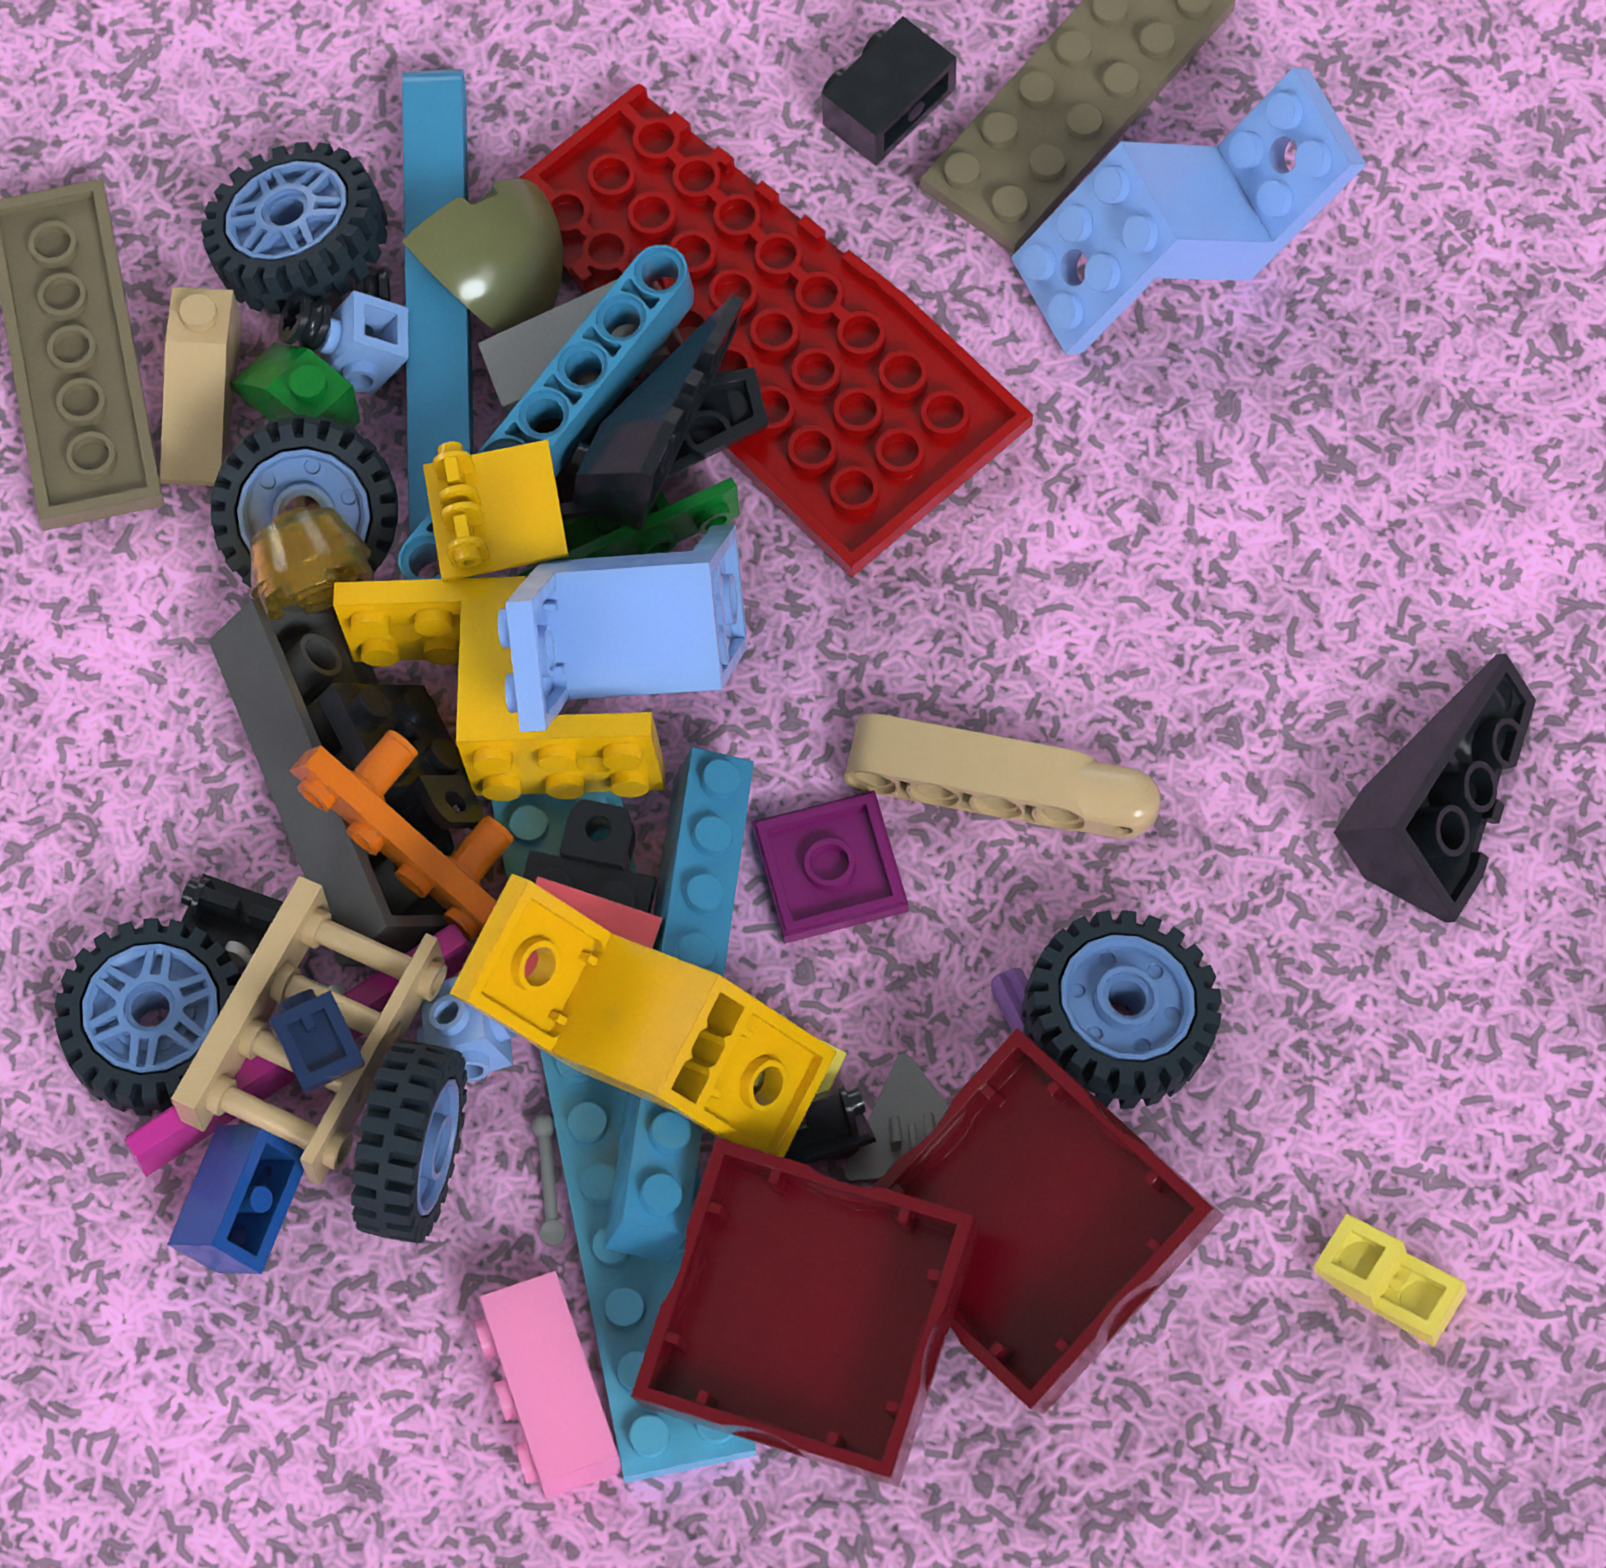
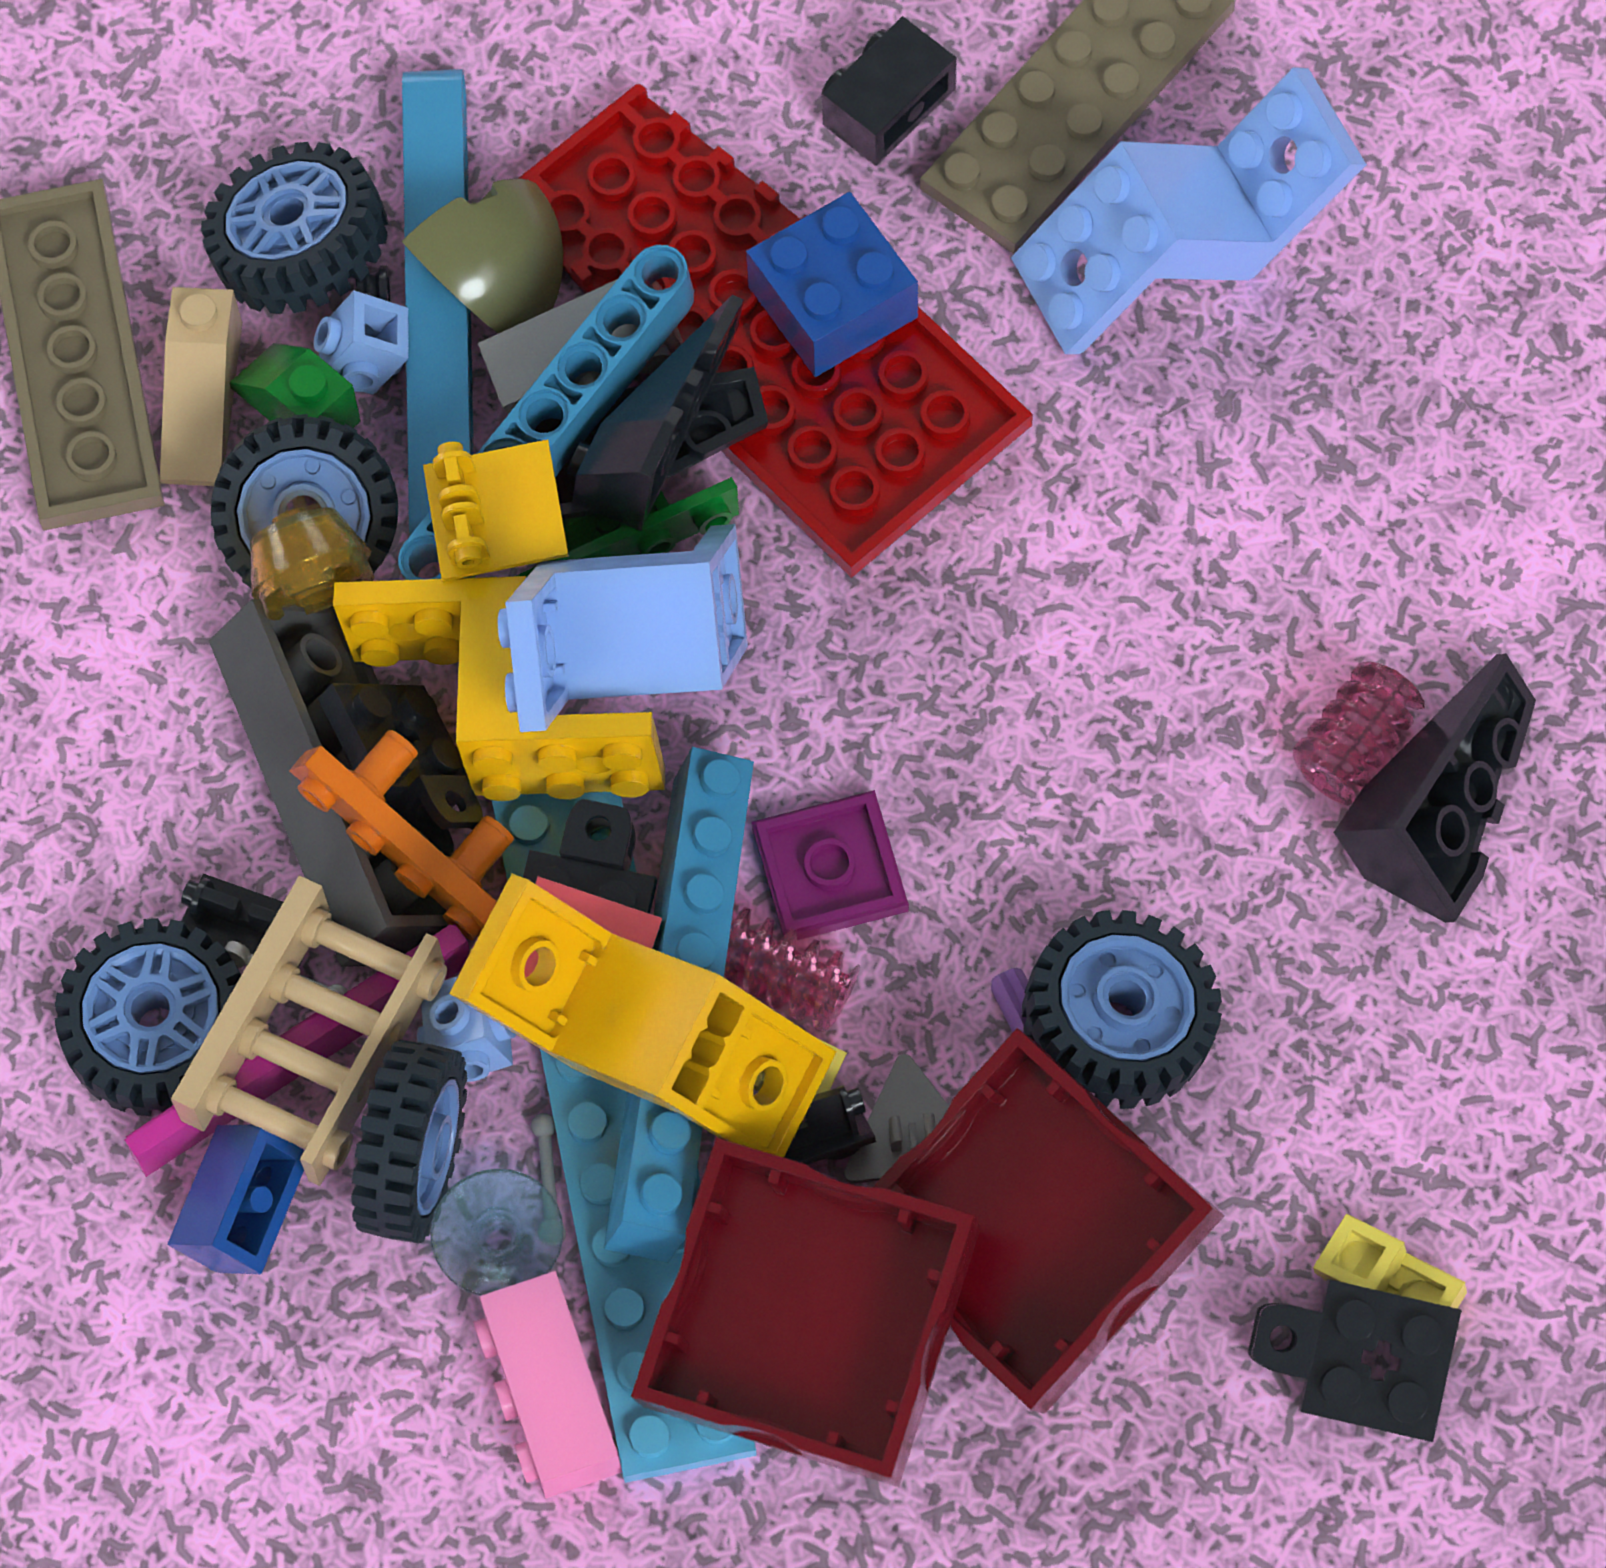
(304, 320): black bush -> none
(315, 1039): dark blue bracket -> none
(490, 1203): none -> clear light blue dish
(787, 972): none -> clear pink piece
(832, 284): none -> blue brick
(999, 777): tan piece -> none
(1329, 1350): none -> black plate
(1352, 728): none -> clear pink piece

